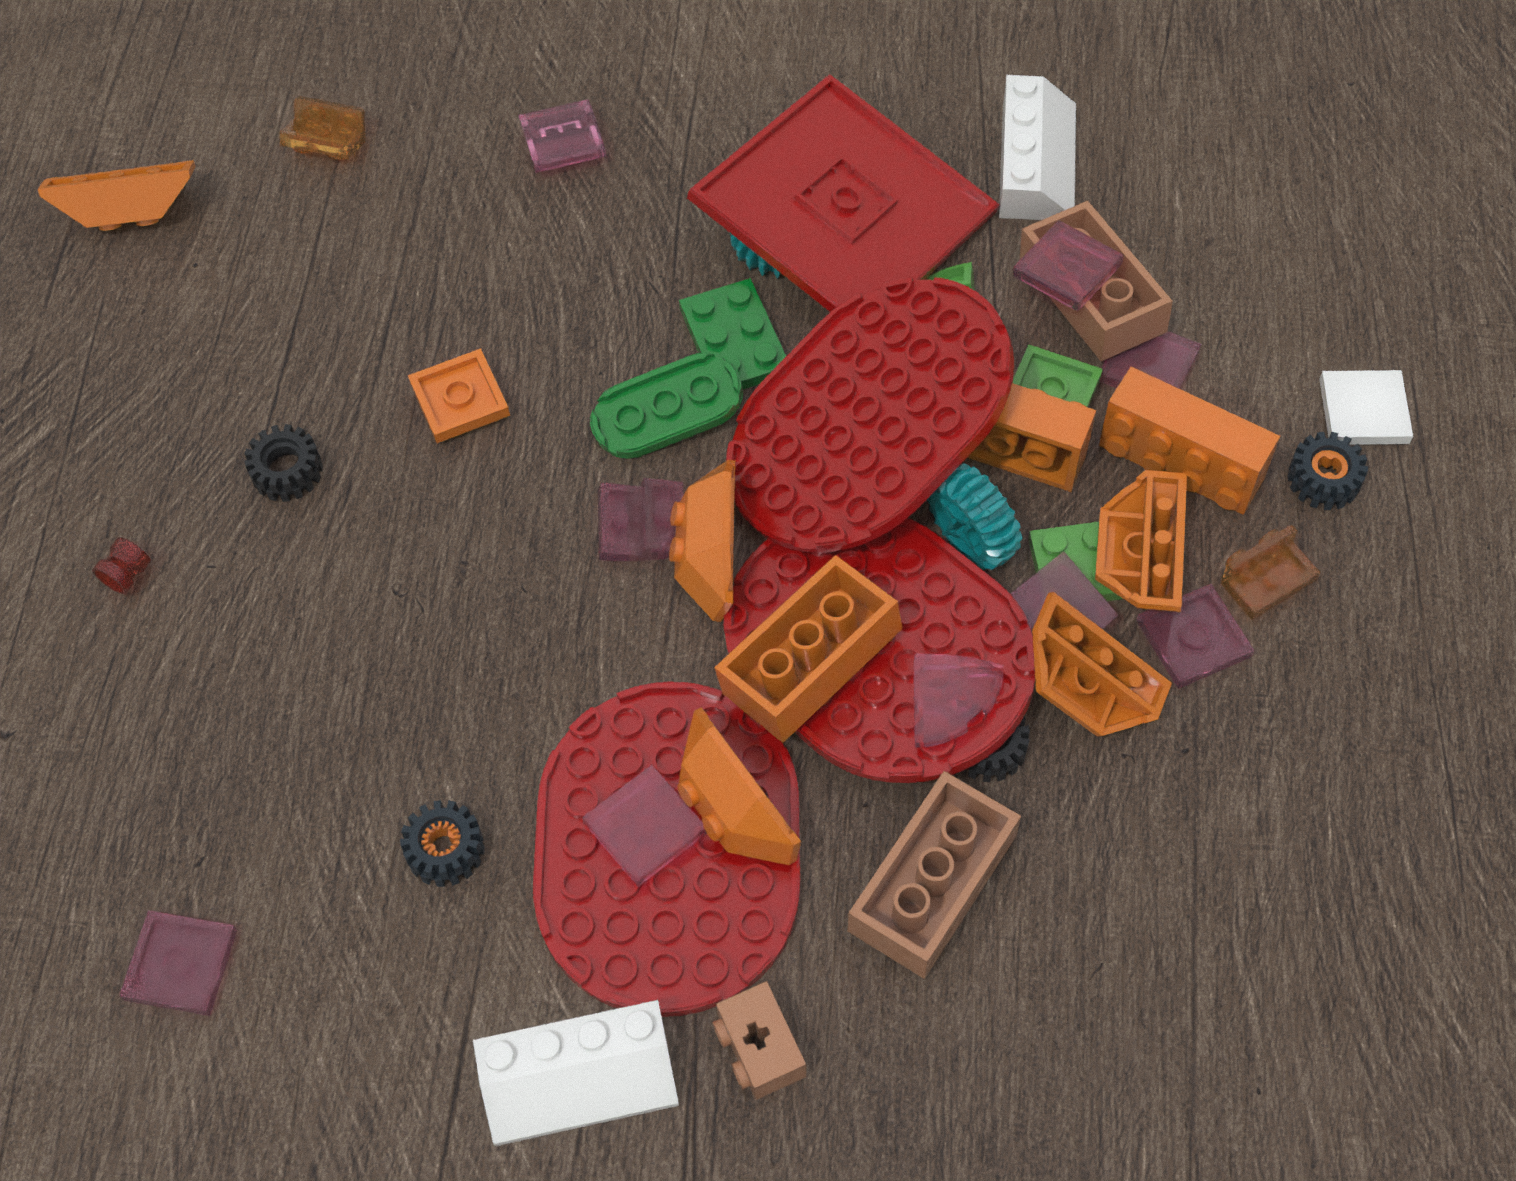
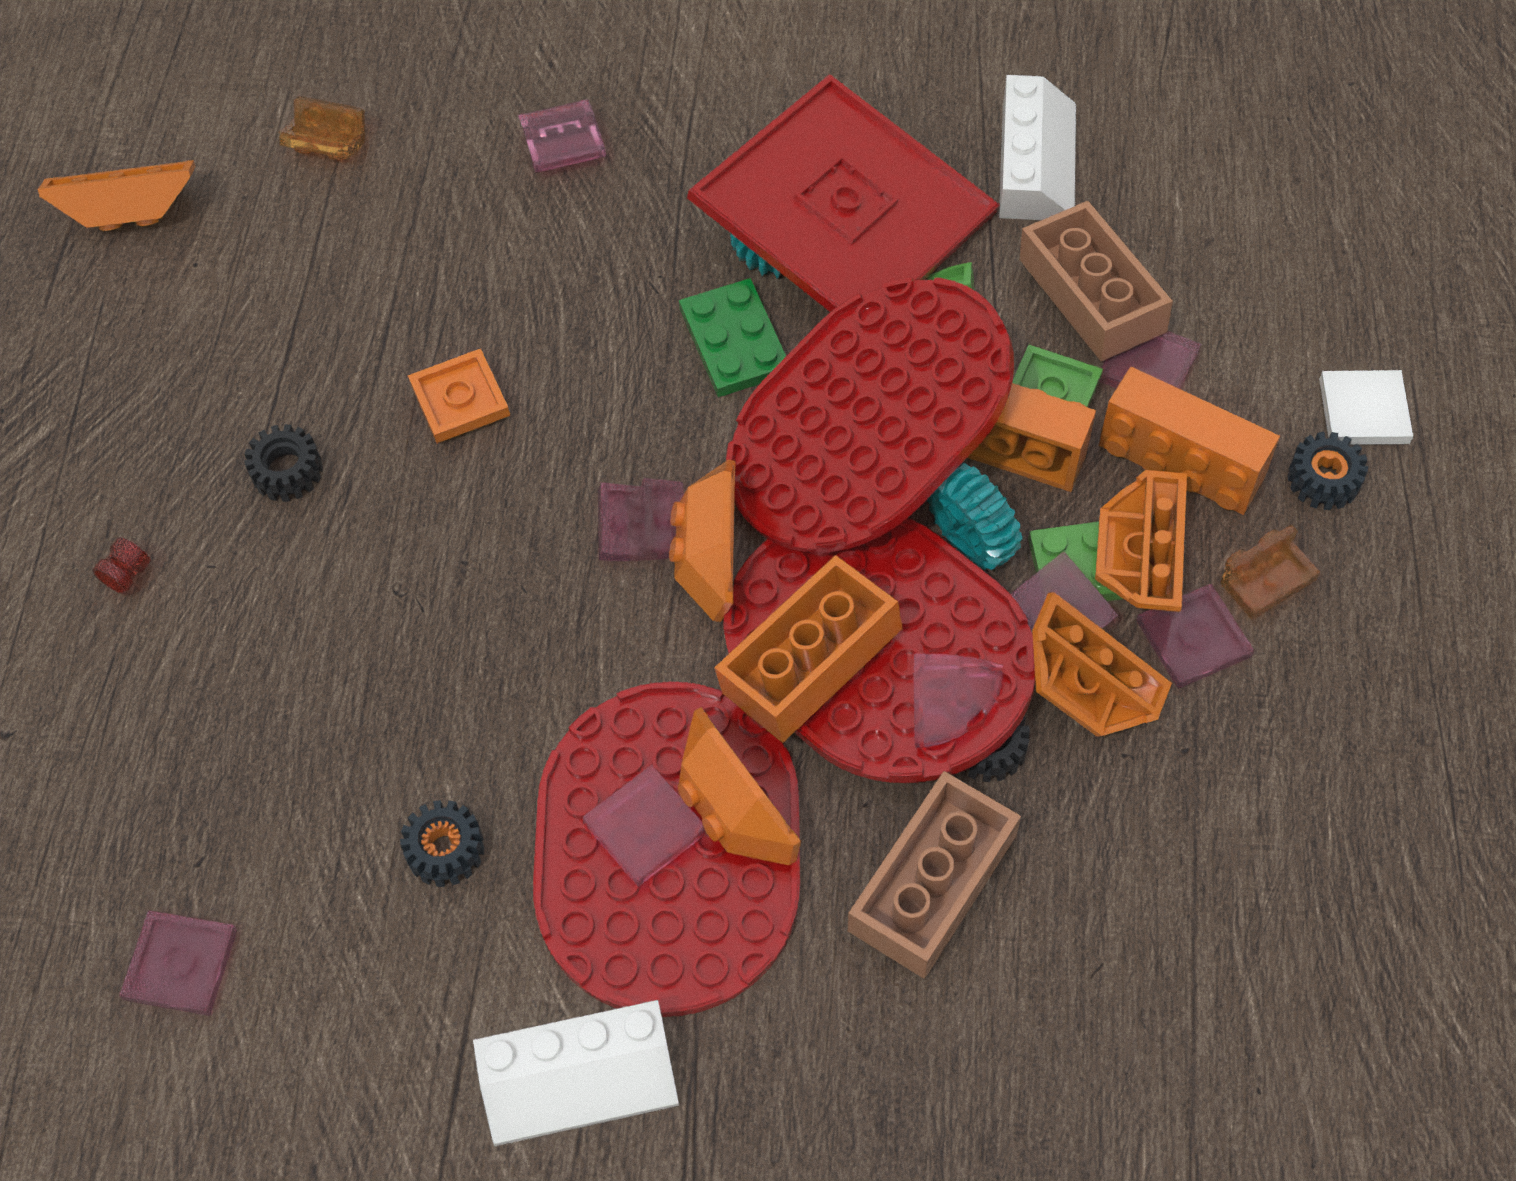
(666, 405): green tile -> none
(758, 1014): nougat brick -> none
(1068, 265): clear pink tile -> none

